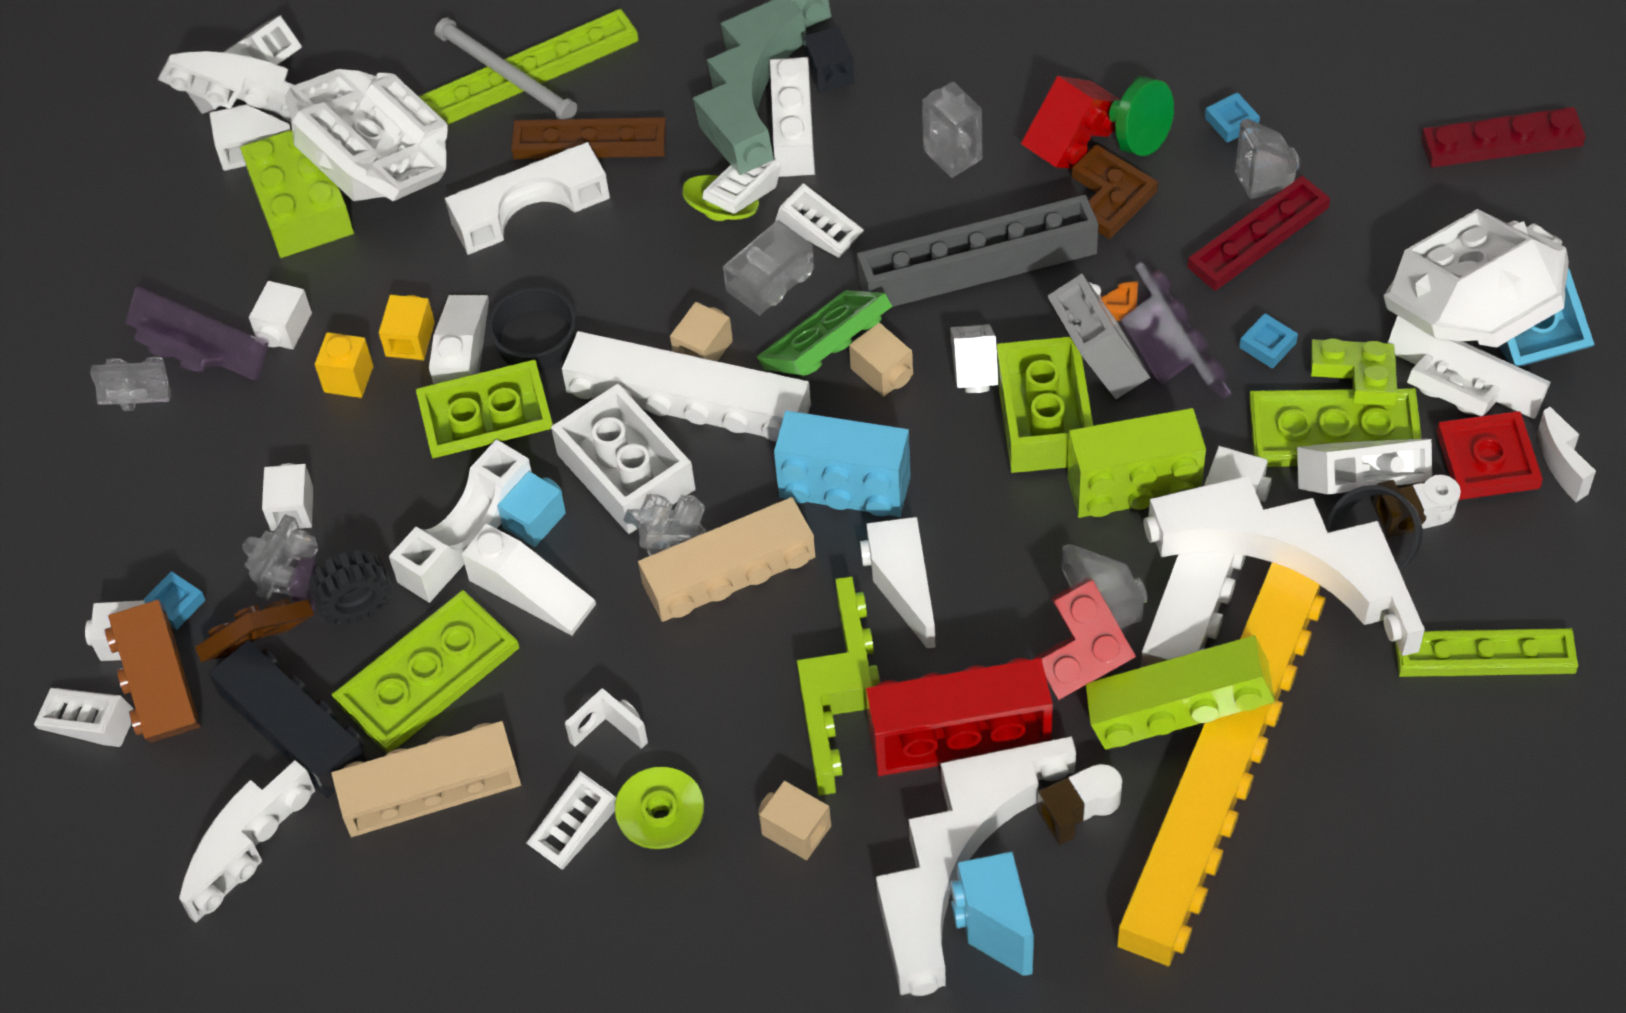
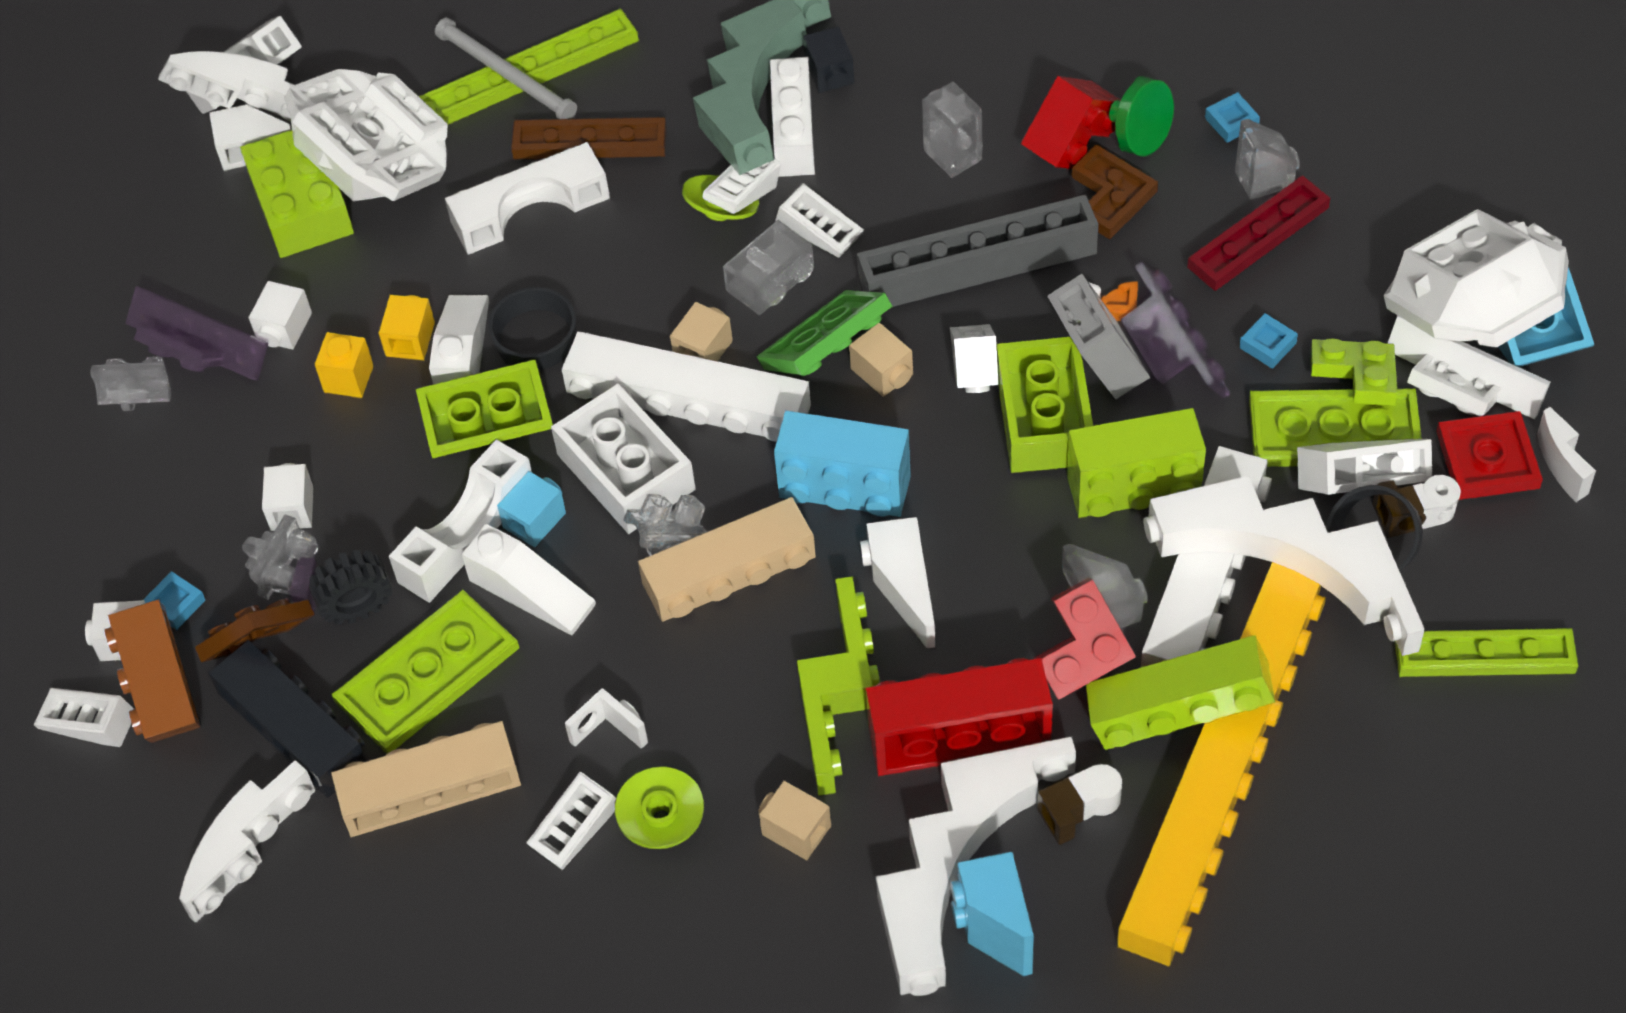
(1502, 137): dark red plate -> none

